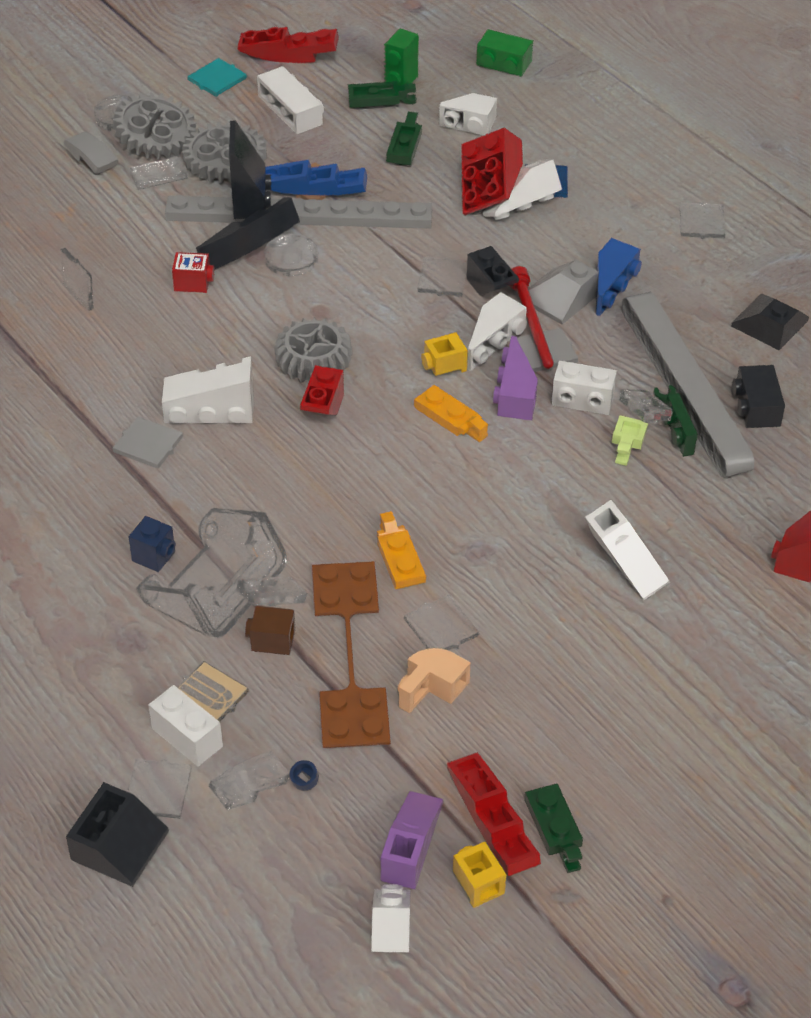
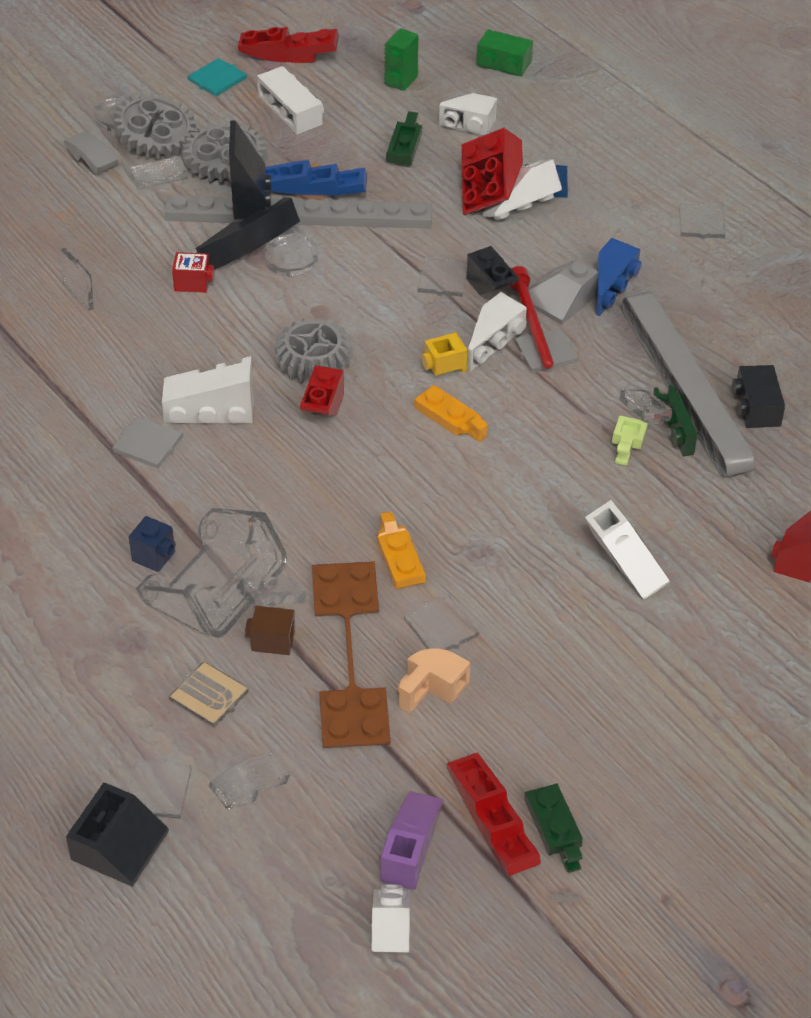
(185, 725): white brick -> none
(308, 770): dark blue hinge -> none
(380, 94): dark green plate -> none
(479, 873): yellow brick -> none
(518, 384): medium lavender slope -> none
(583, 387): white brick -> none
(770, 321): black slope -> none

